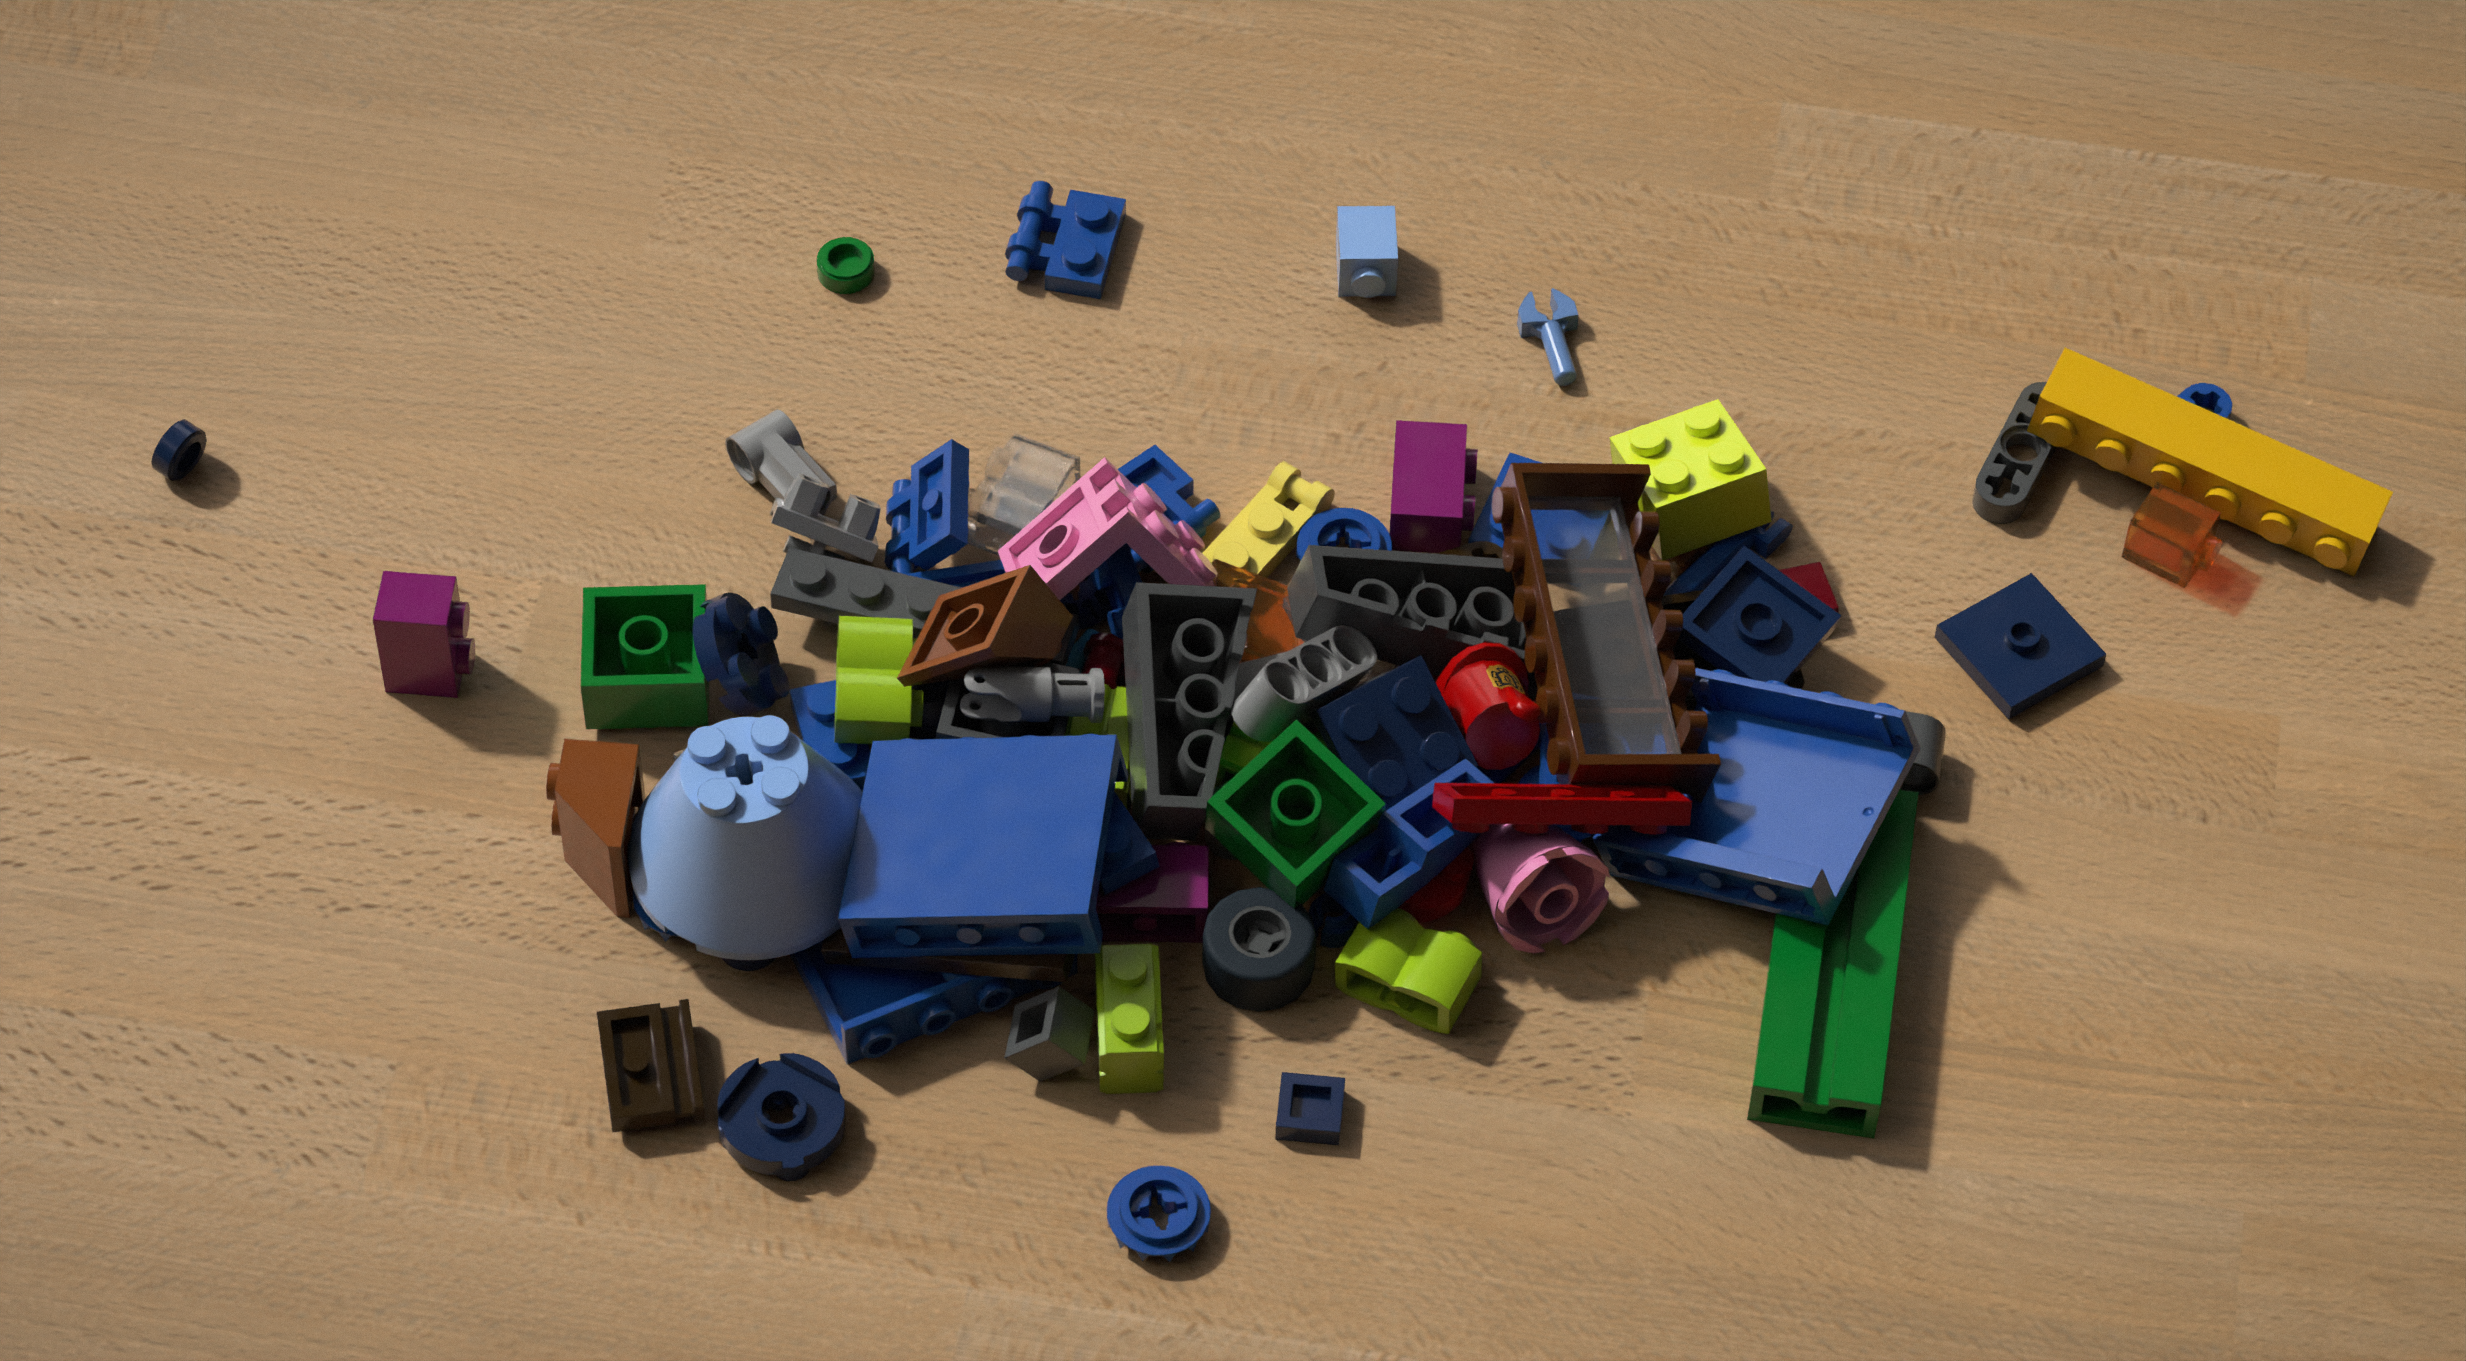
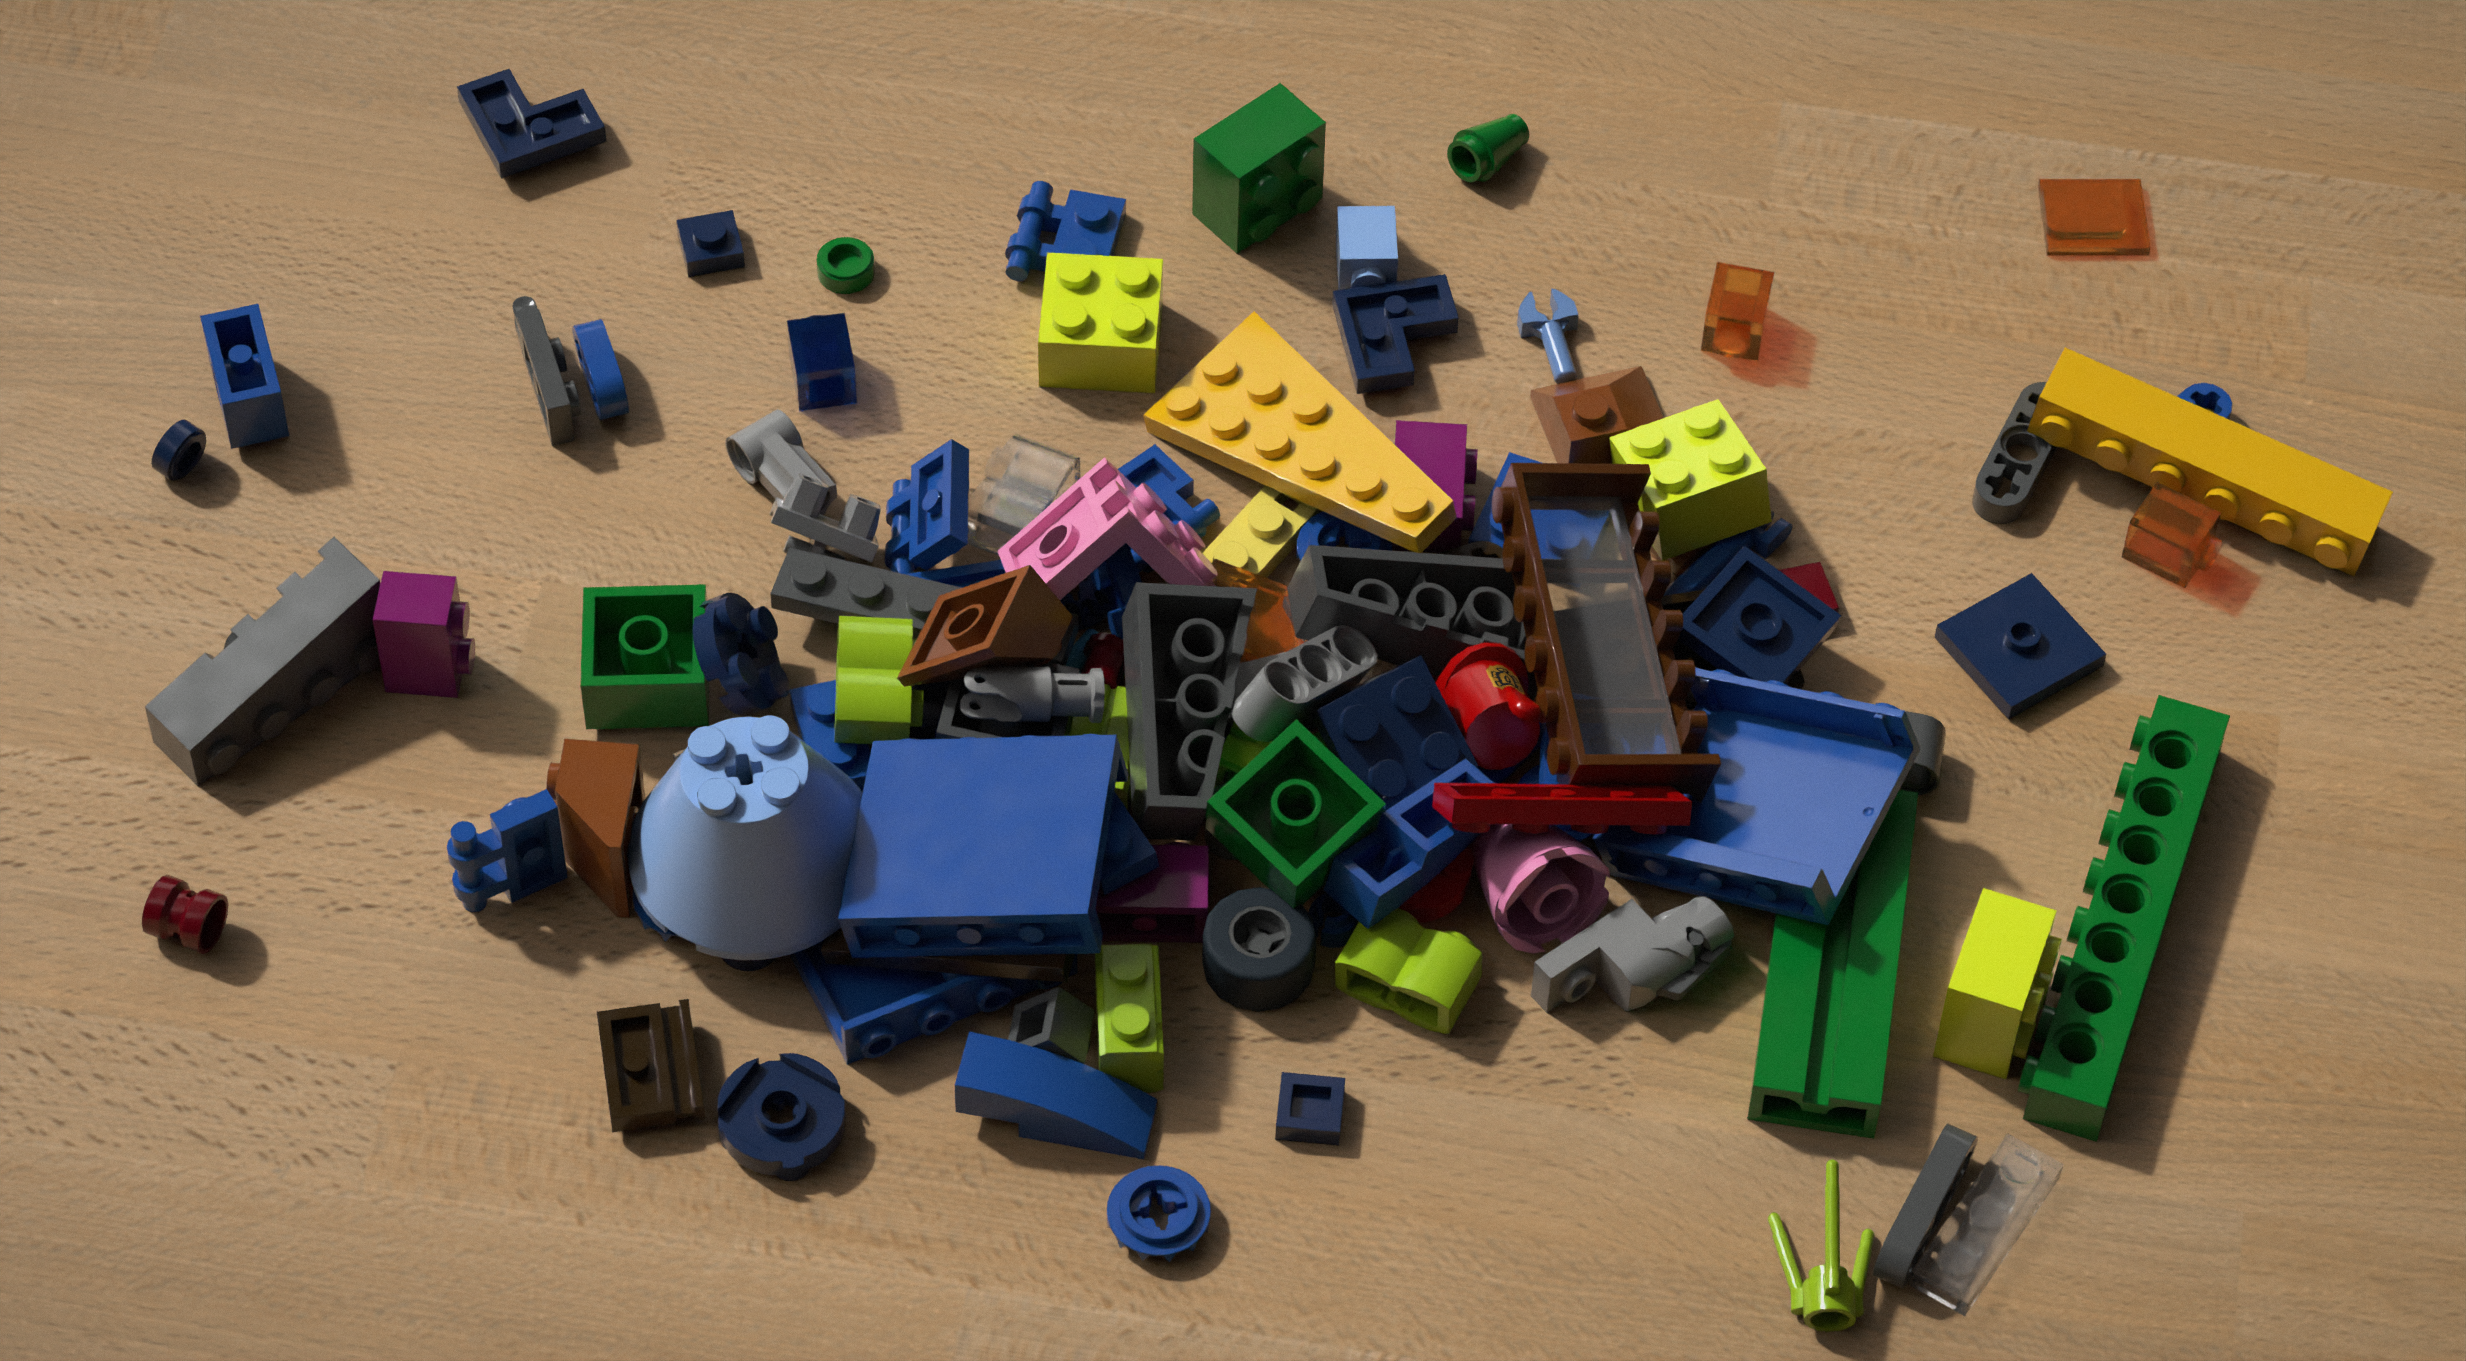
(183, 913): none -> dark red wheel
(244, 376): none -> blue brick
(271, 668): none -> dark grey wedge
(514, 856): none -> blue plate
(523, 134): none -> dark blue plate
(544, 364): none -> dark grey hinge
(600, 369): none -> blue beam
(710, 243): none -> dark blue plate
(822, 361): none -> clear blue brick
(1052, 1097): none -> blue slope
(1100, 322): none -> neon yellow brick
(1258, 168): none -> green brick
(1287, 427): none -> yellow wing
(1381, 318): none -> dark blue plate
(1486, 147): none -> green cone
(1589, 410): none -> dark orange slope
(1636, 955): none -> light grey plate
(1737, 311): none -> clear orange brick
(1828, 1296): none -> lime plant
(1925, 1205): none -> dark grey beam
(1985, 1224): none -> clear plate
(1998, 984): none -> neon yellow brick
(2074, 1094): none -> green brick
(2094, 217): none -> clear orange piece

